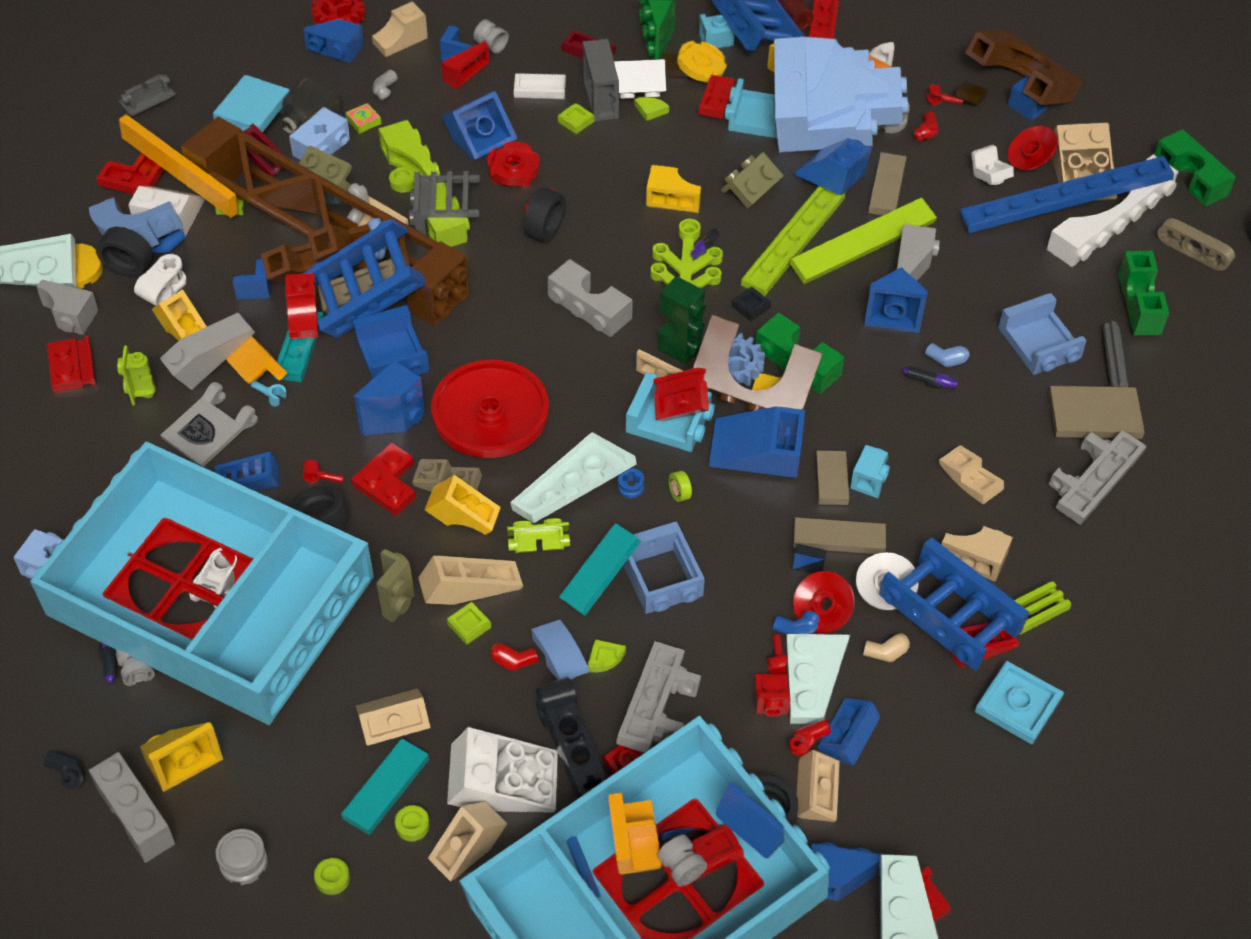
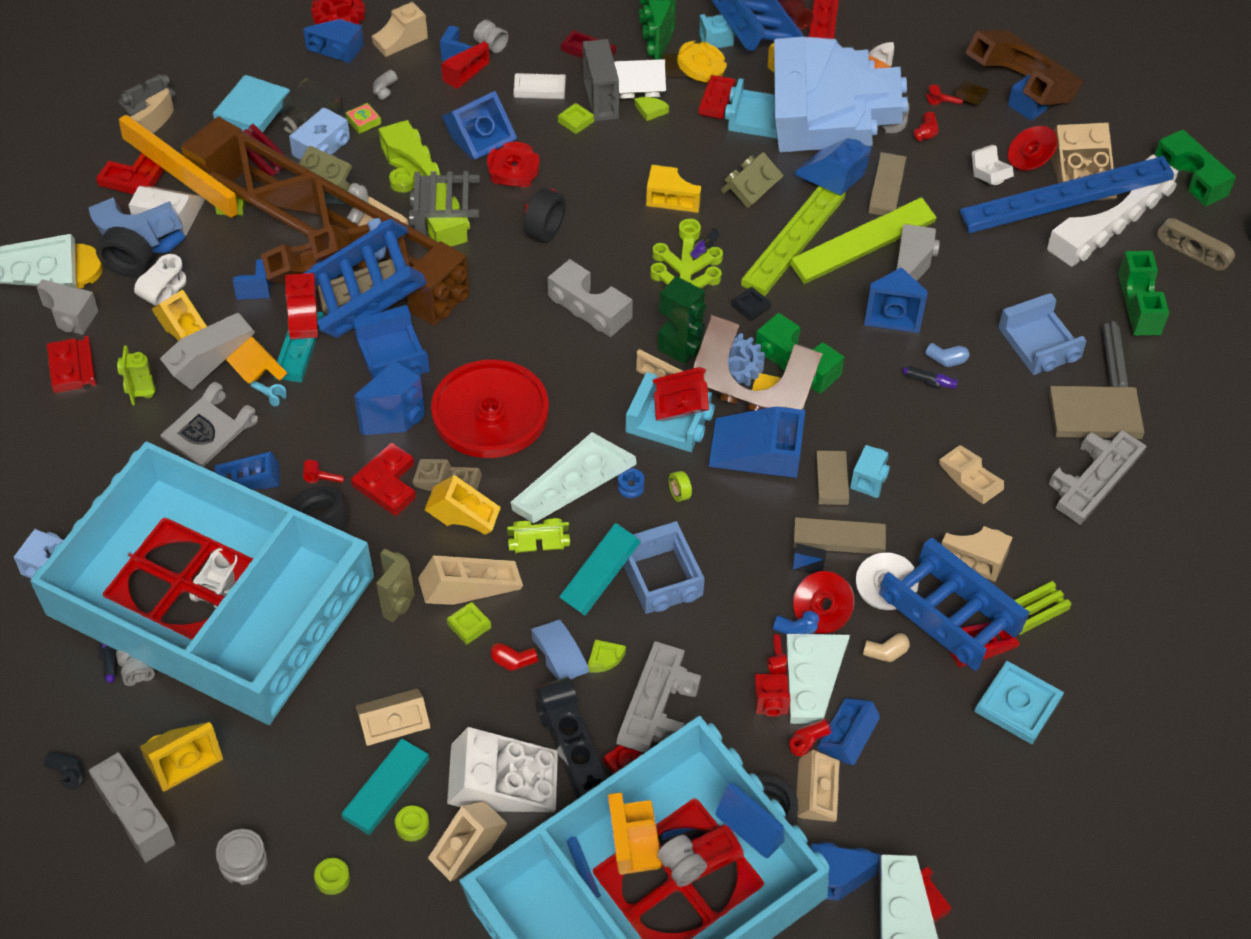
(157, 112): none -> tan slope

